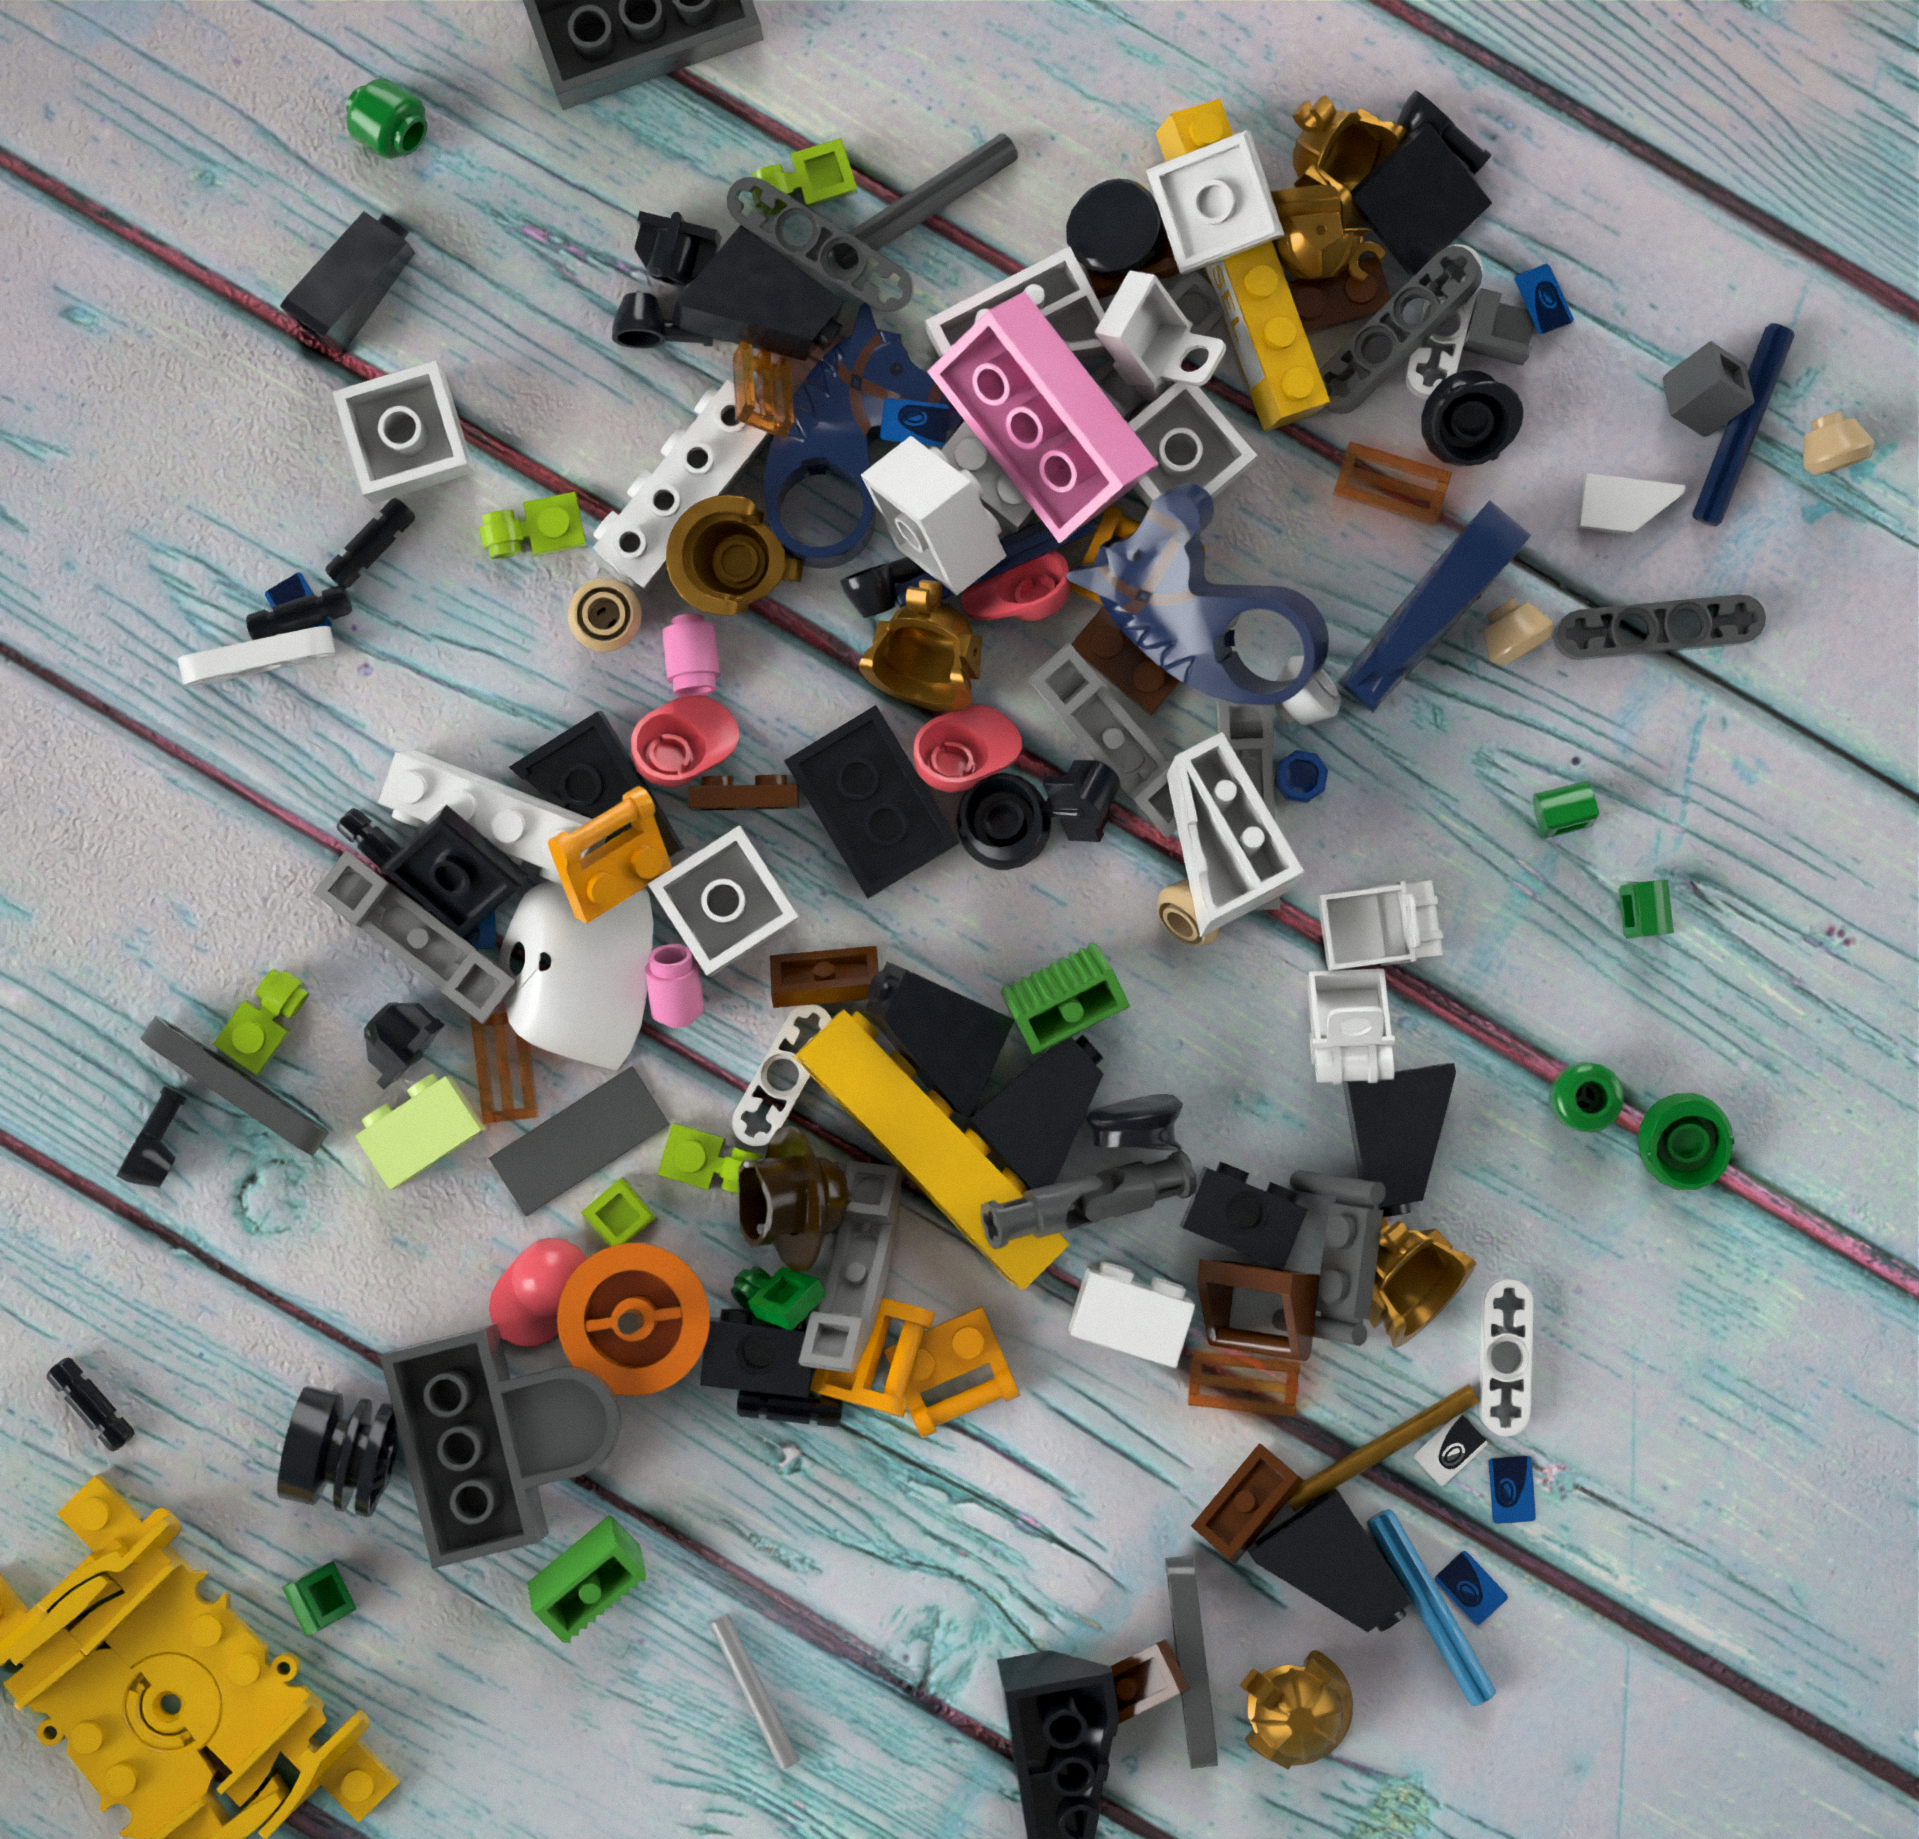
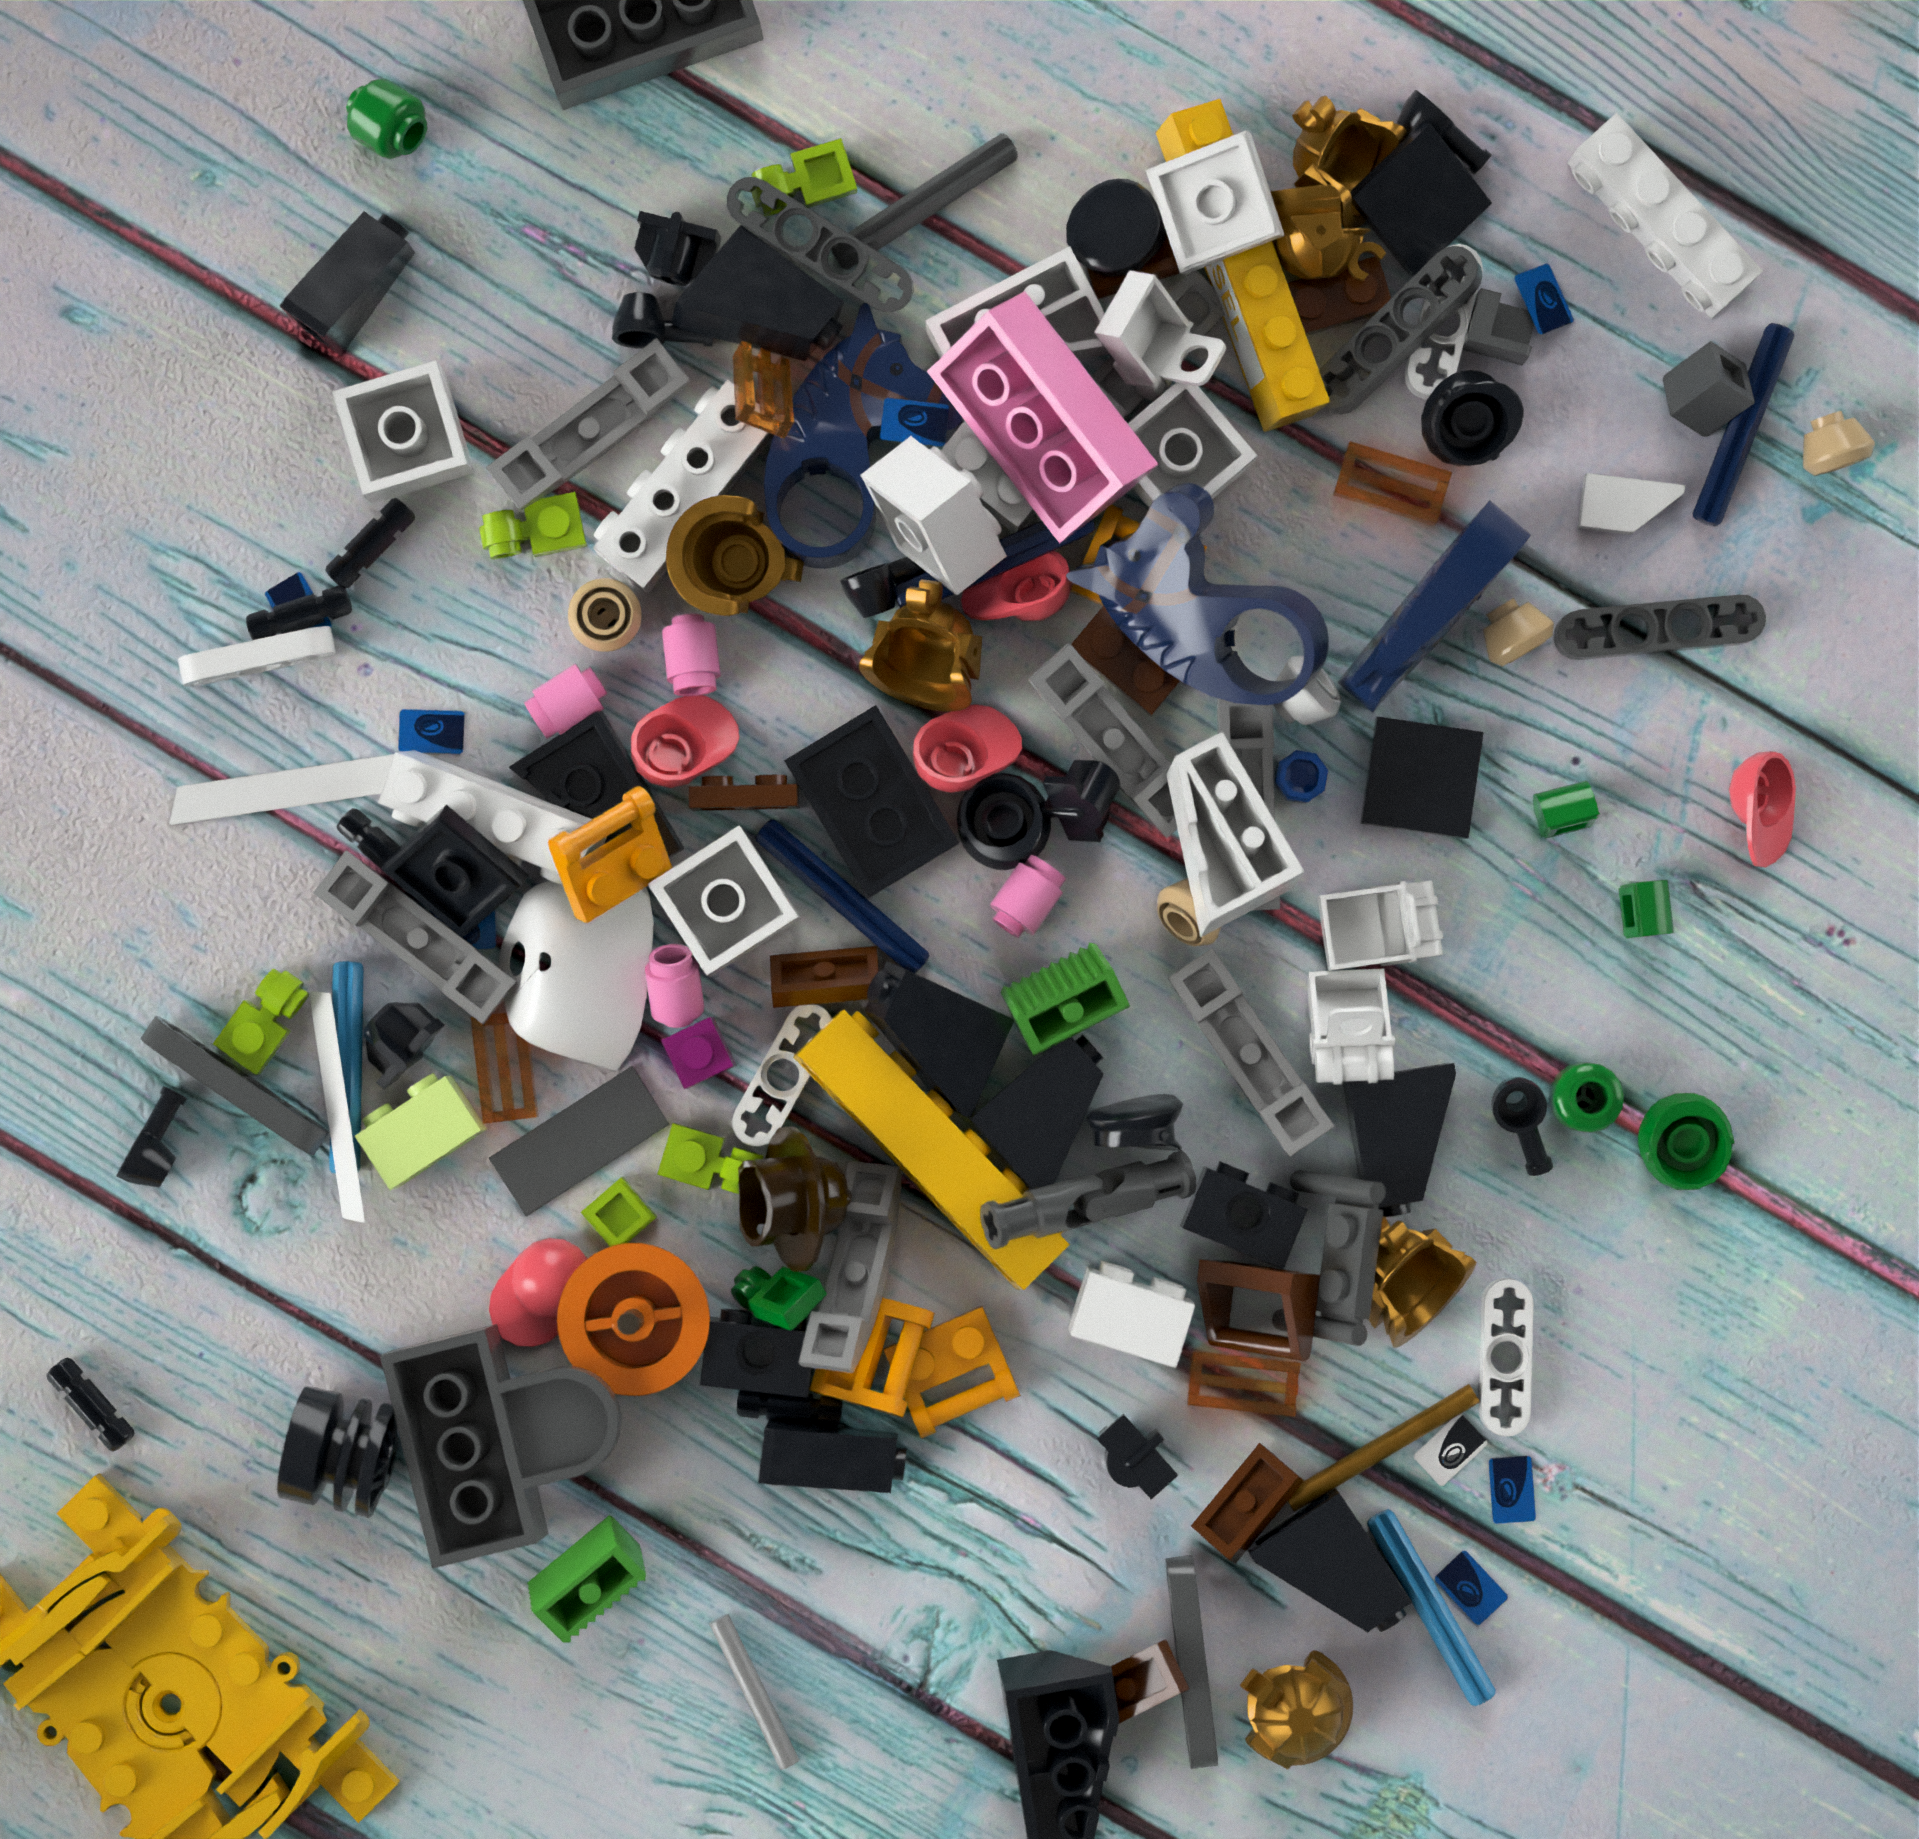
(280, 789): none -> white sticker
(319, 1598): green brick -> none
(336, 1106): none -> white sticker
(348, 1015): none -> dark azure axle
(431, 731): none -> clear blue sticker
(566, 700): none -> bright pink brick
(589, 427): none -> light grey slope
(698, 1052): none -> magenta brick
(830, 1457): none -> black slope
(842, 896): none -> dark blue axle
(1027, 897): none -> bright pink brick
(1133, 1458): none -> black piece
(1250, 1053): none -> light grey slope
(1422, 777): none -> black tile
(1523, 1119): none -> black bar
(1663, 216): none -> white brick
(1764, 799): none -> coral cap

